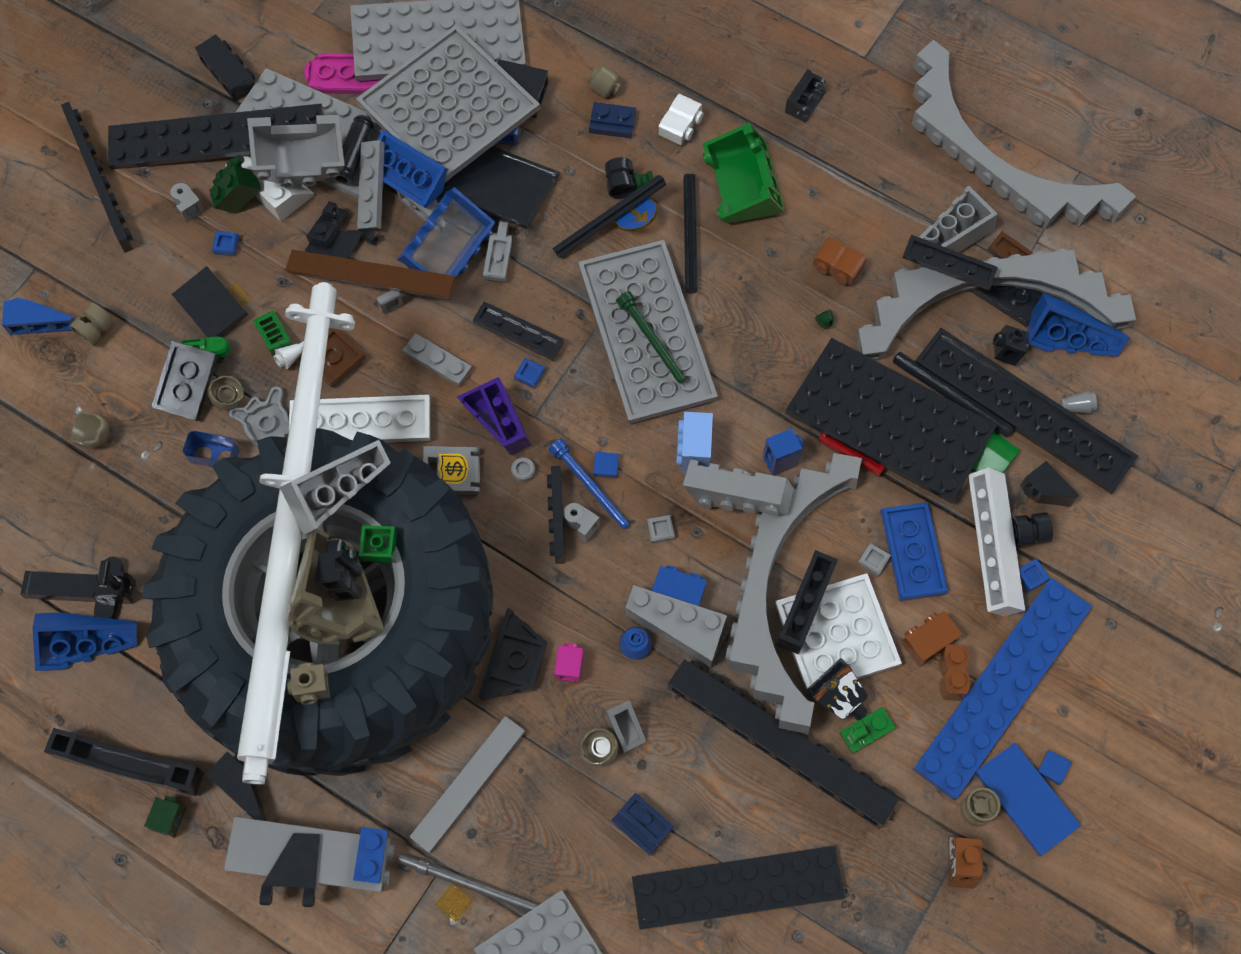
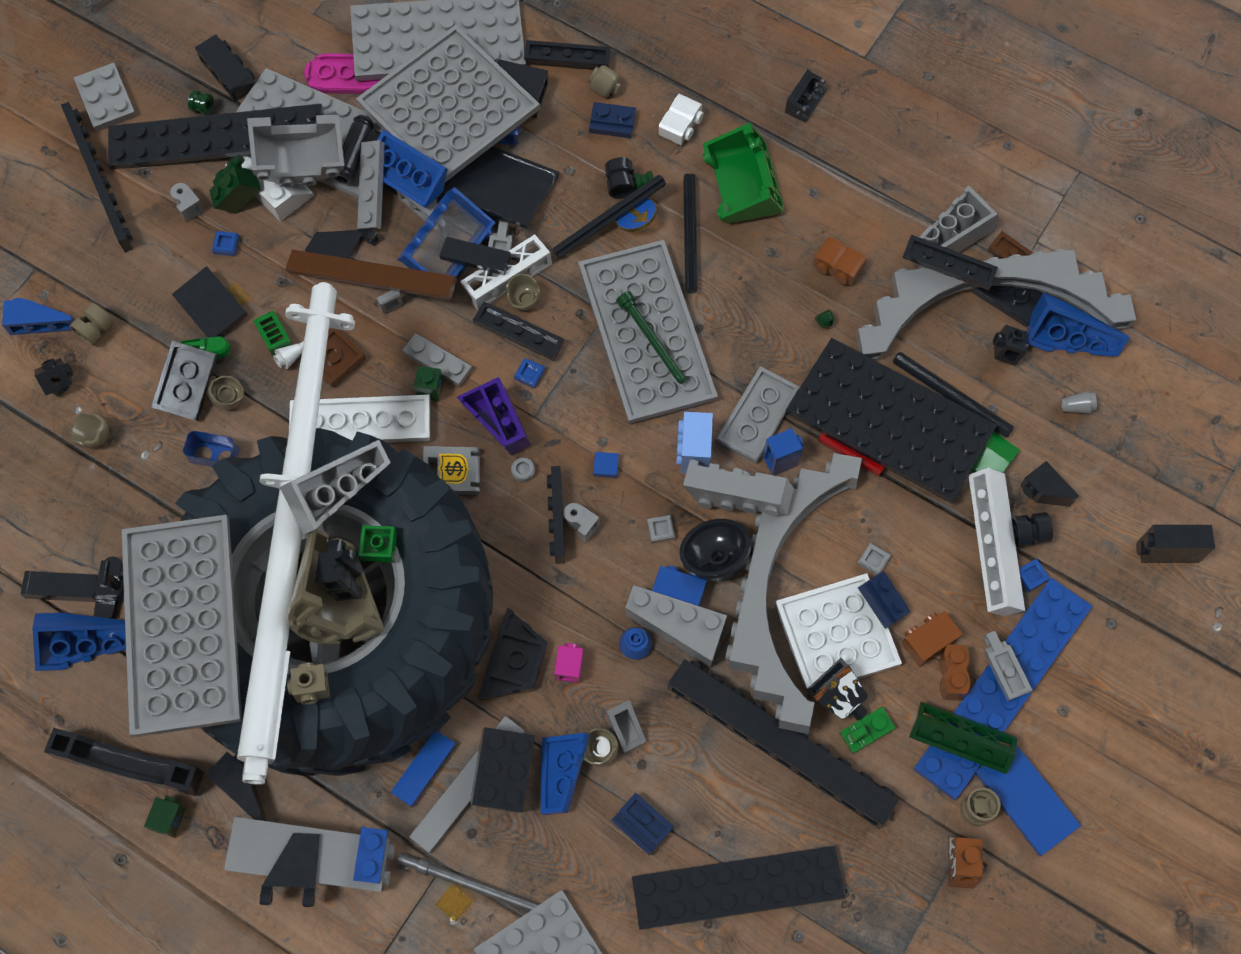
(54, 376): none -> black brick
(105, 97): none -> light grey plate
(180, 626): none -> light grey plate
(200, 102): none -> dark green wheel
(263, 418): light grey tile -> none
(327, 225): black hinge -> none
(423, 768): none -> blue tile
(428, 382): none -> dark green brick
(475, 255): none -> black tile
(496, 286): none -> white fence
(502, 770): none -> black brick
(523, 292): none -> dark tan hair
(560, 450): blue piece -> none
(560, 770): none -> blue wing
(566, 54): none -> black plate
(715, 549): none -> black hat
(757, 415): none -> light grey tile
(807, 602): black brick -> none
(884, 599): none -> dark blue plate
(913, 551): blue tile -> none
(962, 739): none -> dark green fence
(1006, 667): none -> light grey hinge
(1028, 411): black plate -> none
(1034, 196): light grey arch -> none
(1054, 767): blue tile -> none
(1176, 544): none -> black brick

